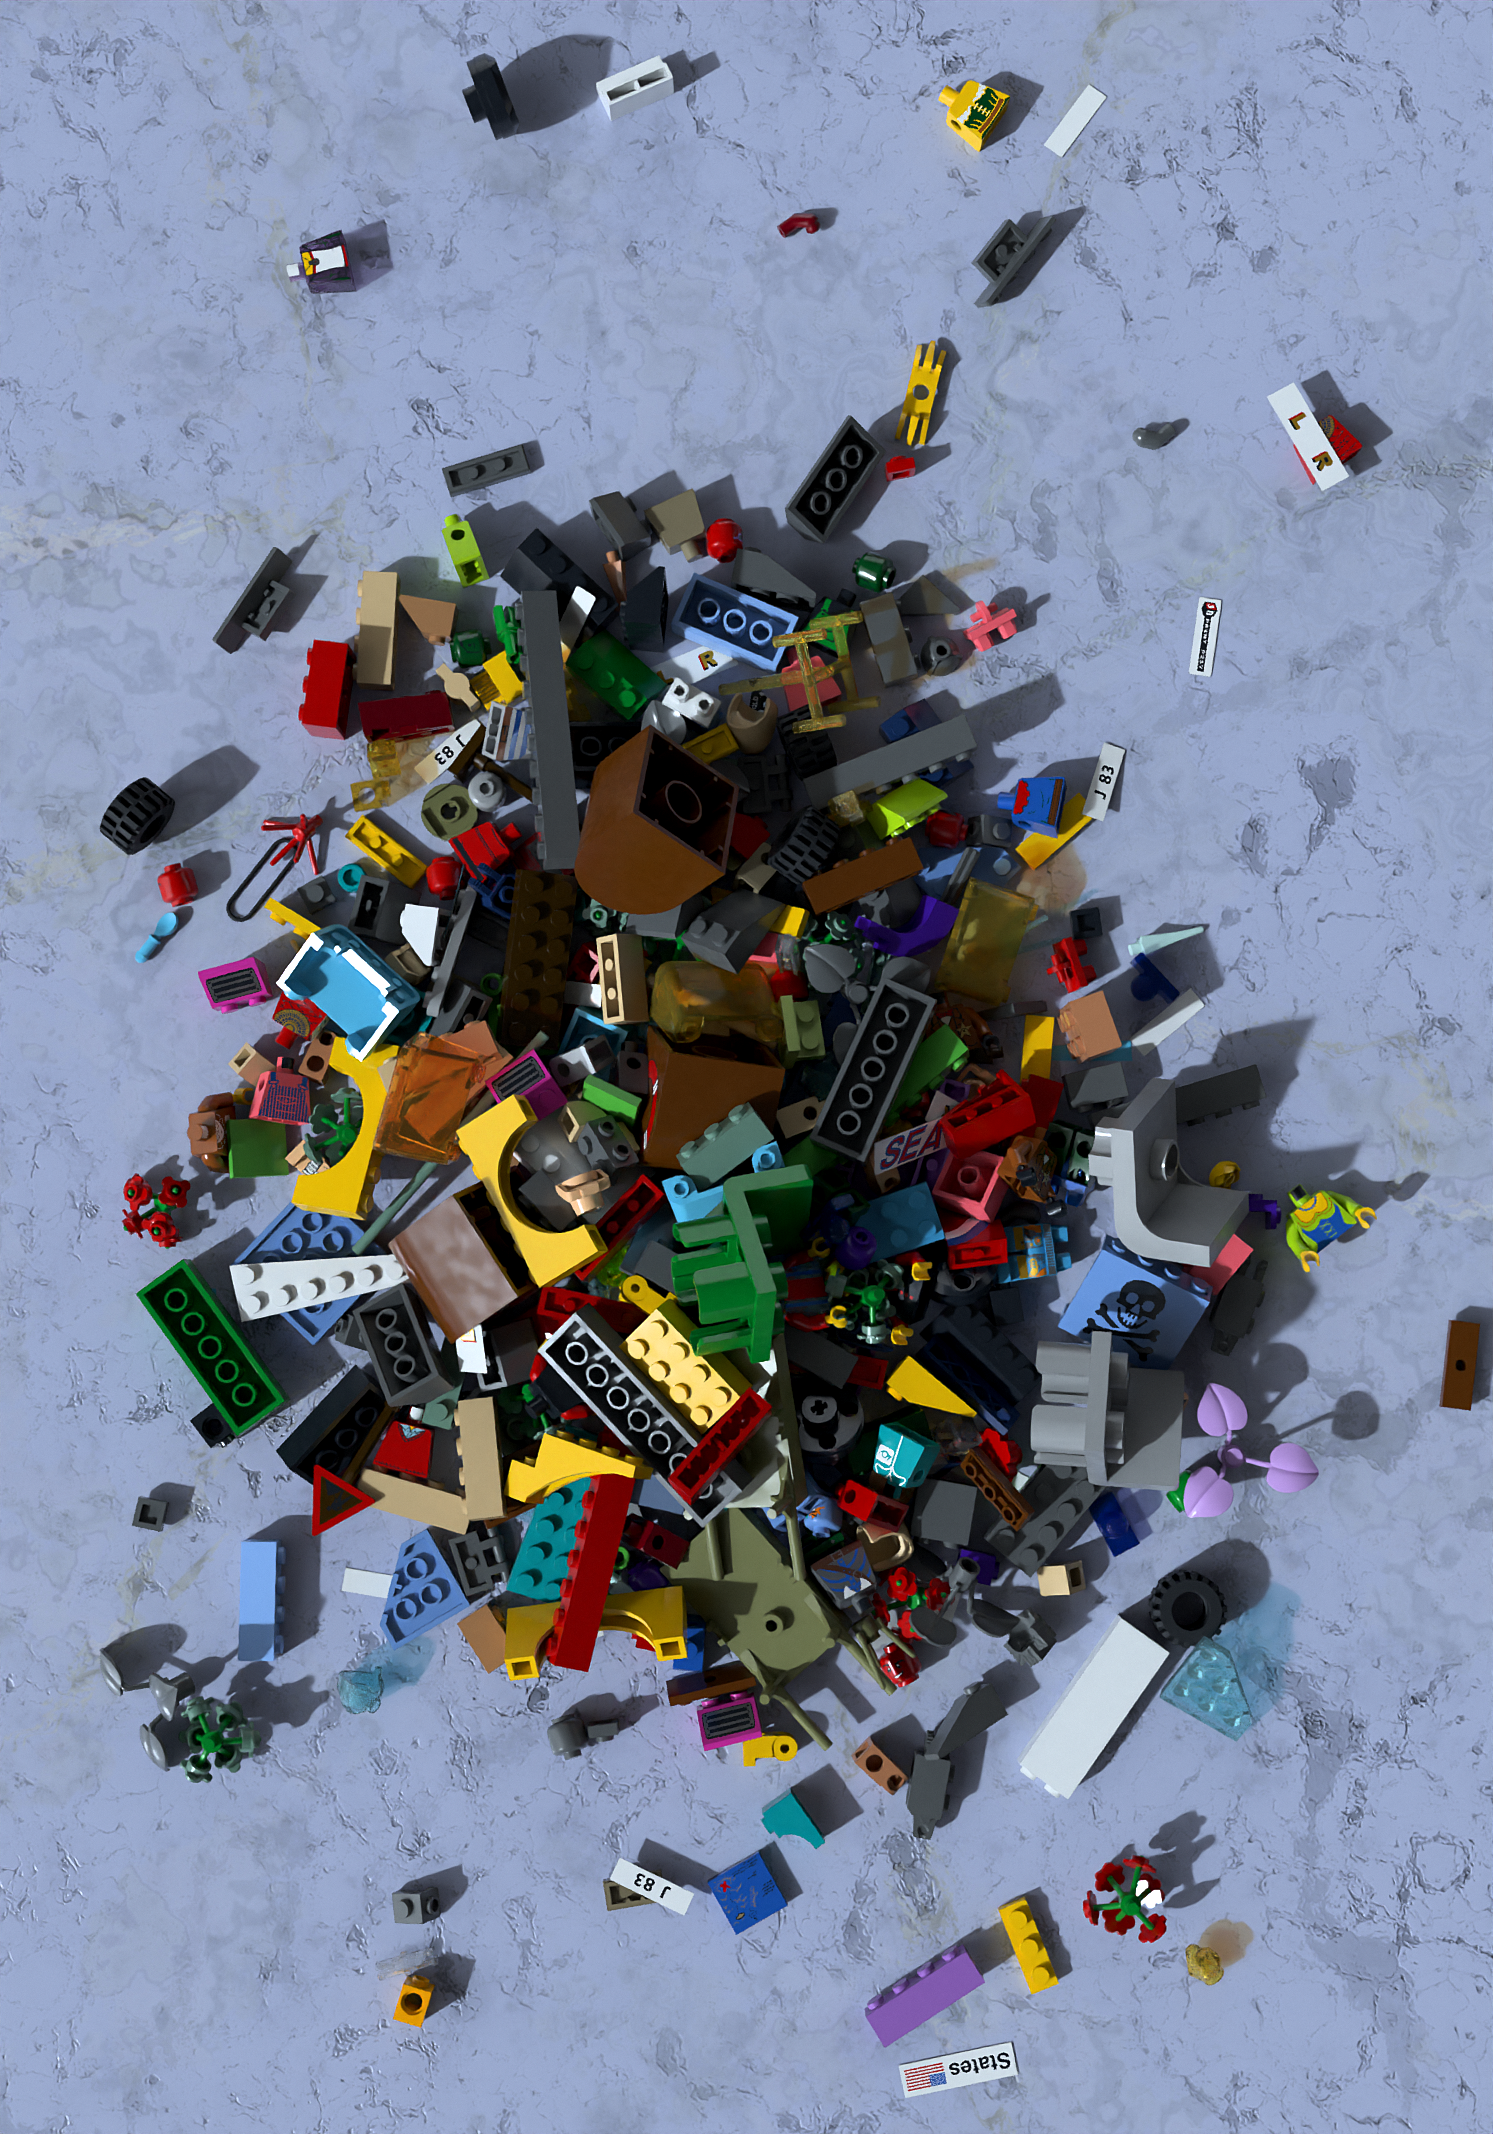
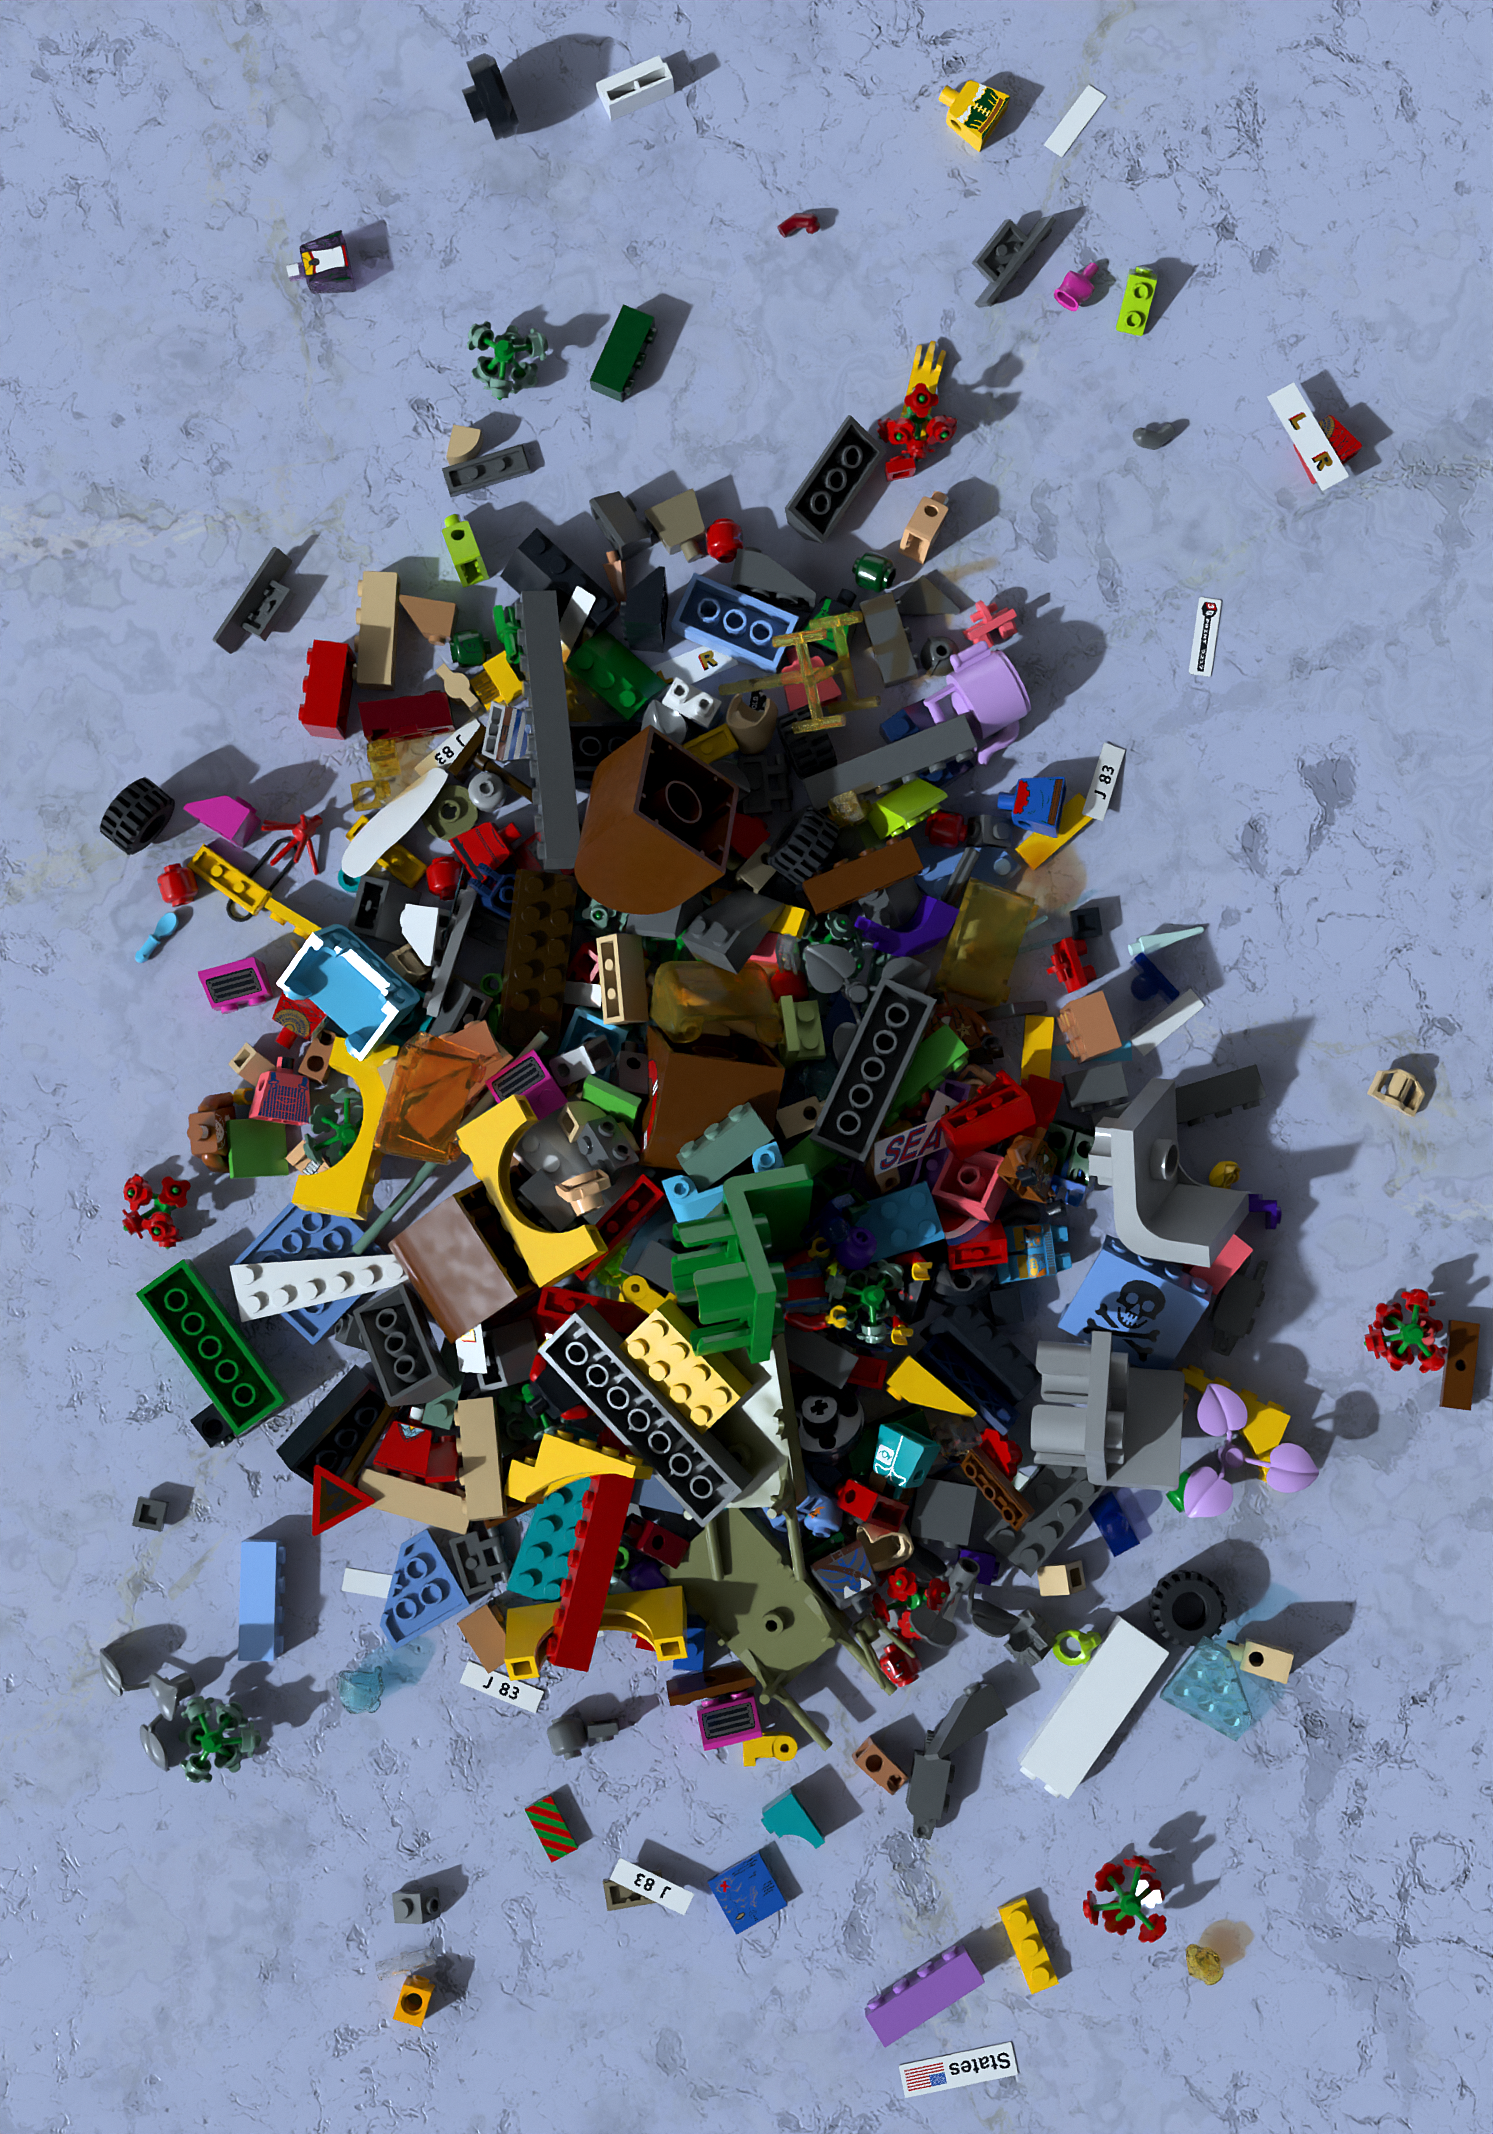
(227, 817): none -> dark pink slope
(229, 880): none -> yellow tile
(316, 895): dark grey plate -> none
(391, 823): none -> white sticker
(443, 1461): none -> red slope
(464, 444): none -> tan brick
(501, 1687): none -> white sticker
(505, 352): none -> sand green plant
(551, 1828): none -> tile
(623, 353): none -> dark green brick
(720, 1446): red brick -> none
(902, 429): none -> red plant
(924, 527): none -> light nougat torso
(987, 693): none -> lavender piece
(1076, 288): none -> dark pink piece
(1087, 1643): none -> lime piece
(1136, 301): none -> lime bracket
(1264, 1422): none -> yellow arch
(1274, 1663): none -> tan torso
(1319, 1221): torso -> none
(1397, 1091): none -> tan piece
(1420, 1332): none -> red plant

